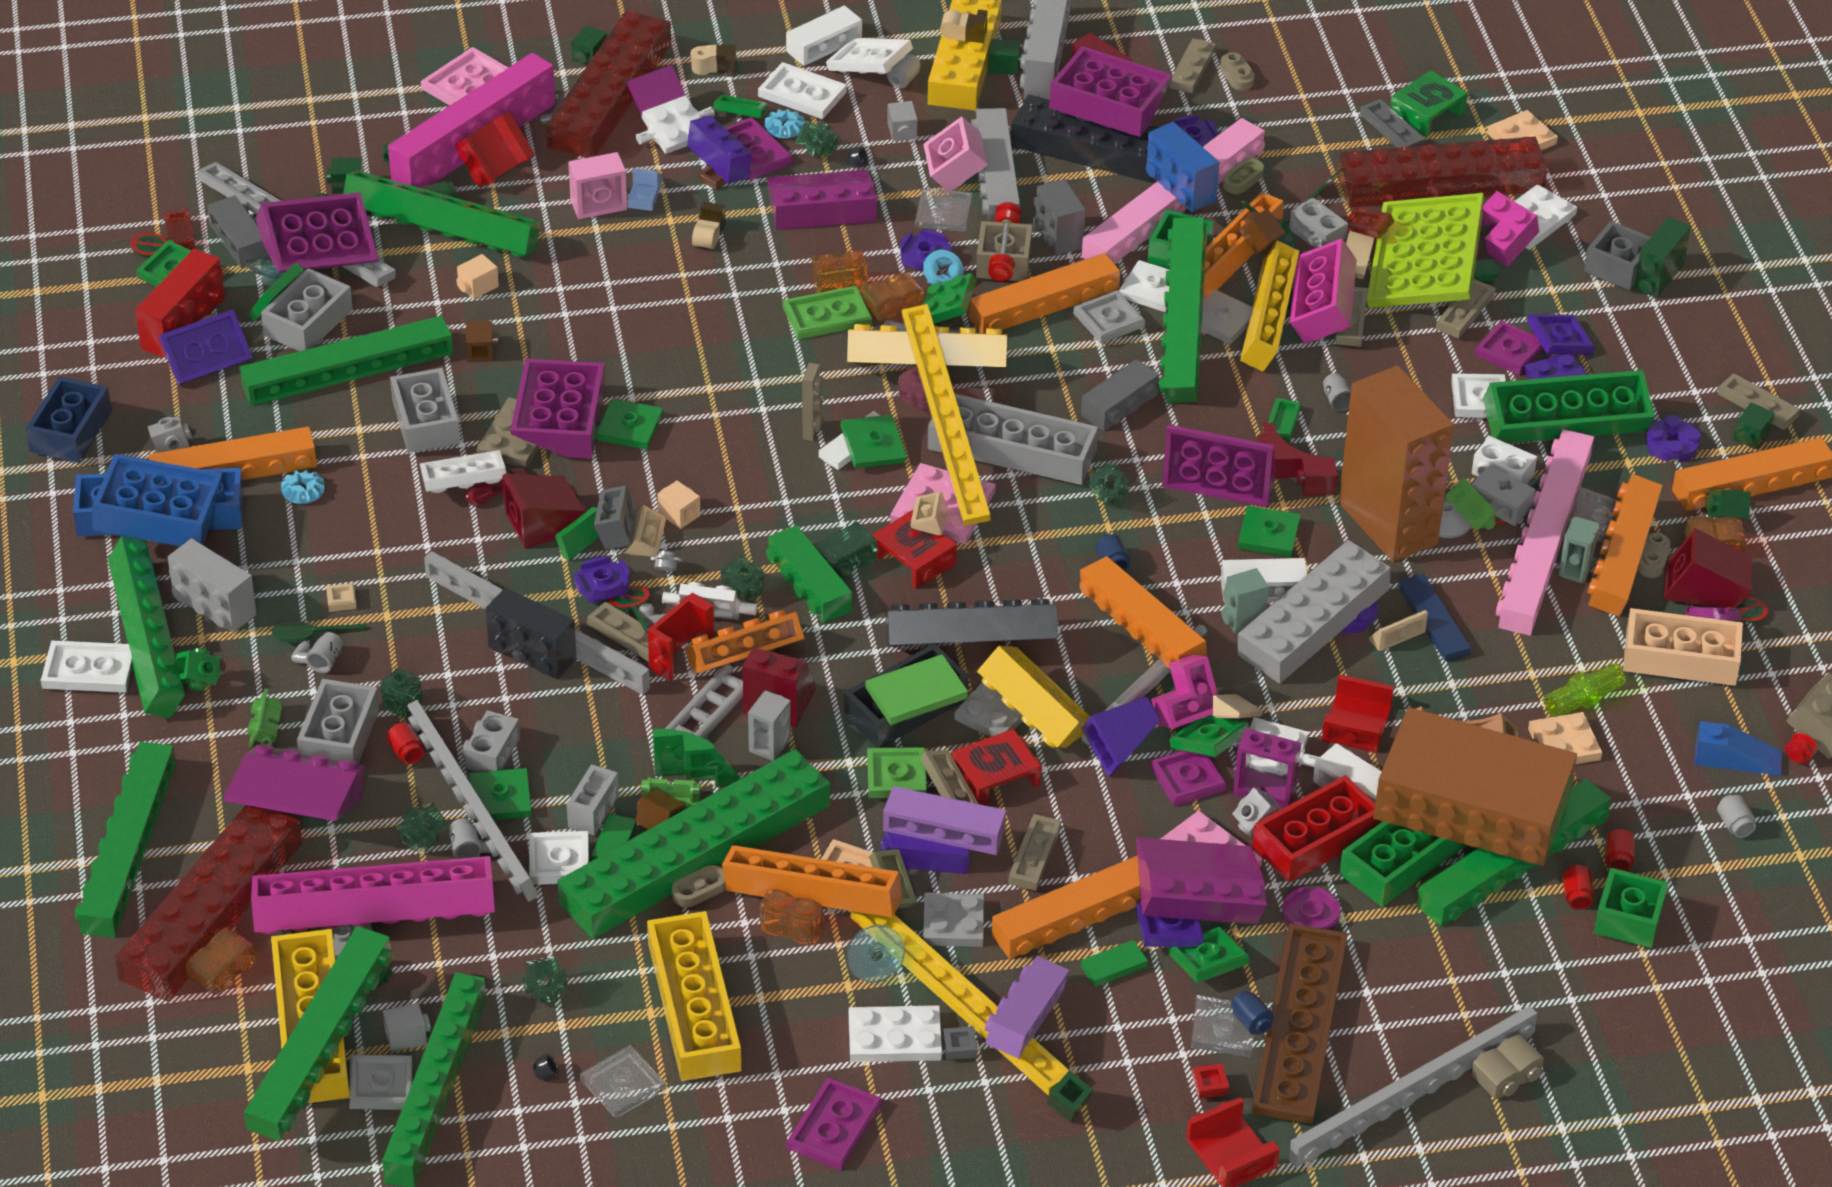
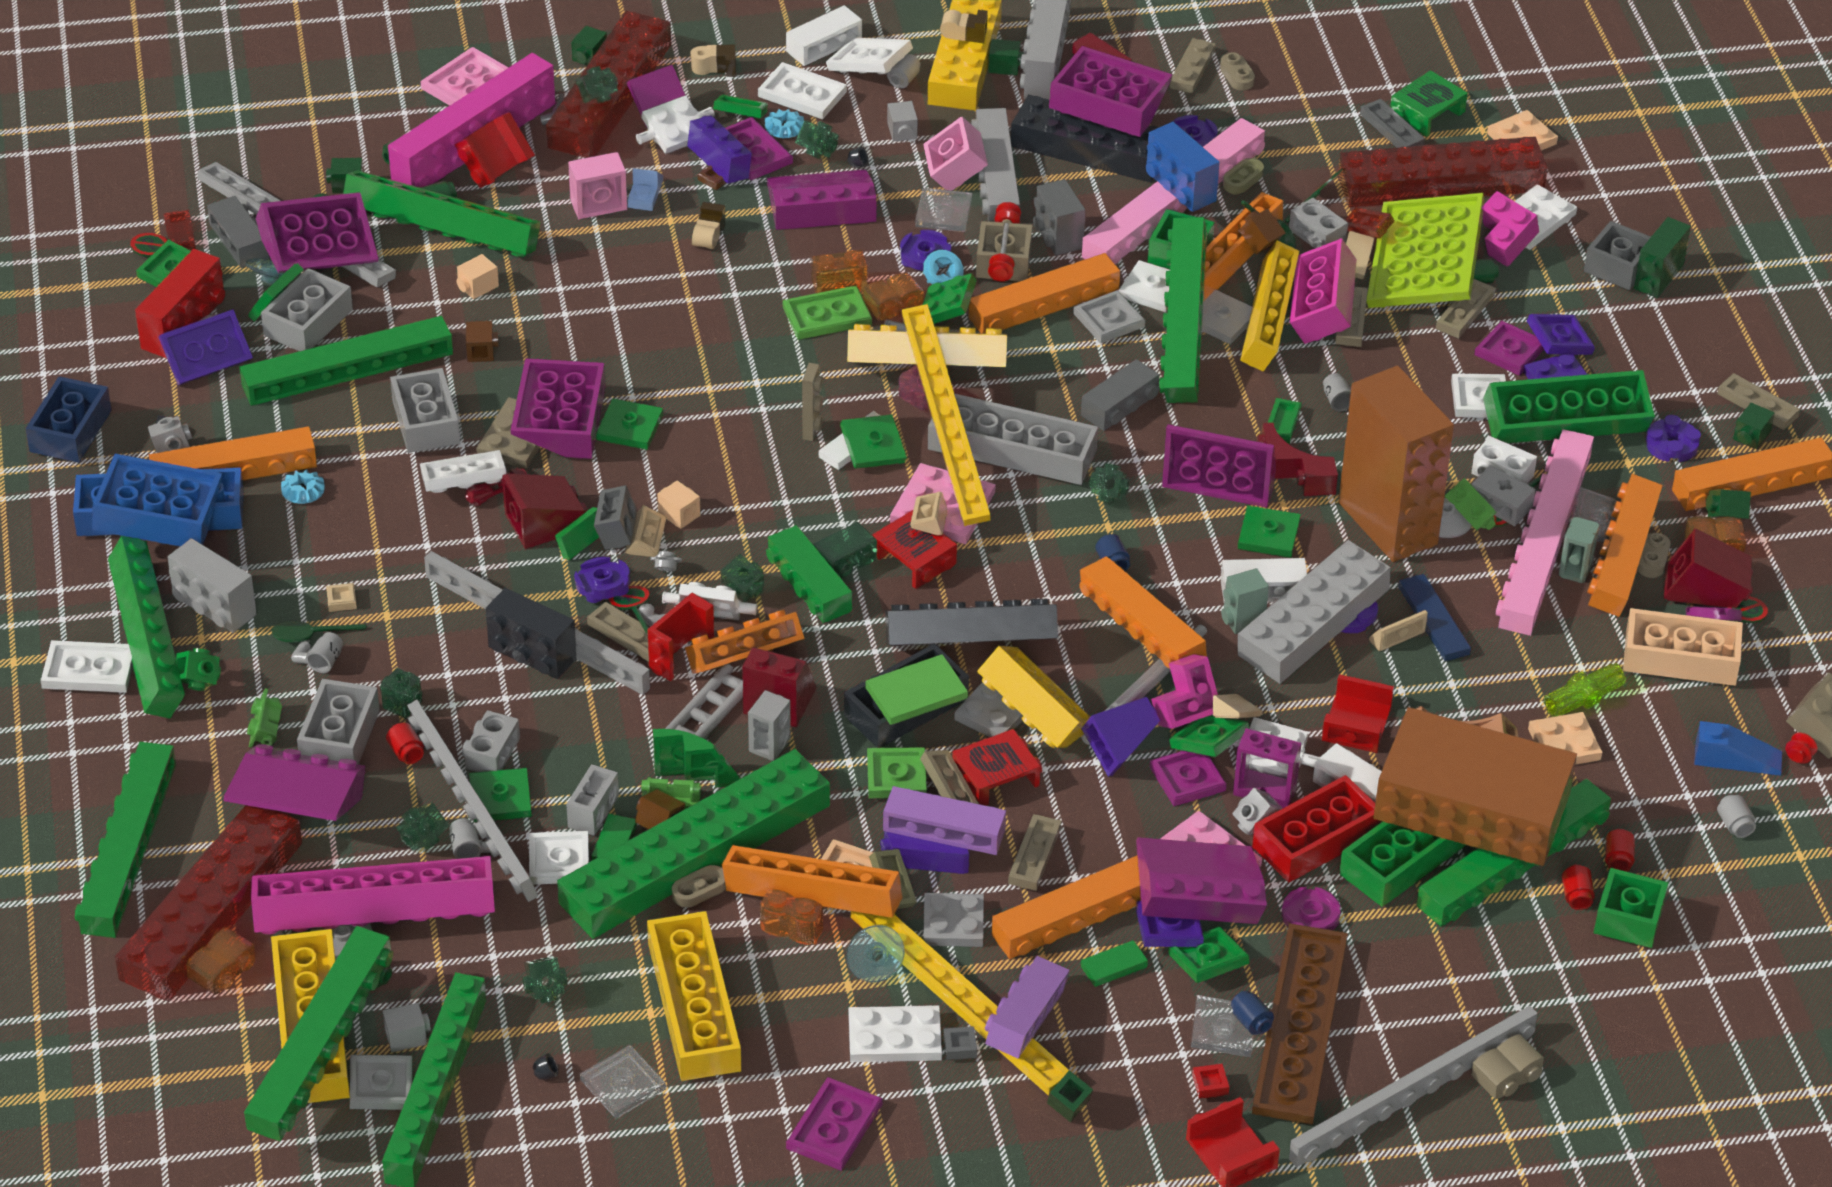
(597, 85): none -> clear green brick

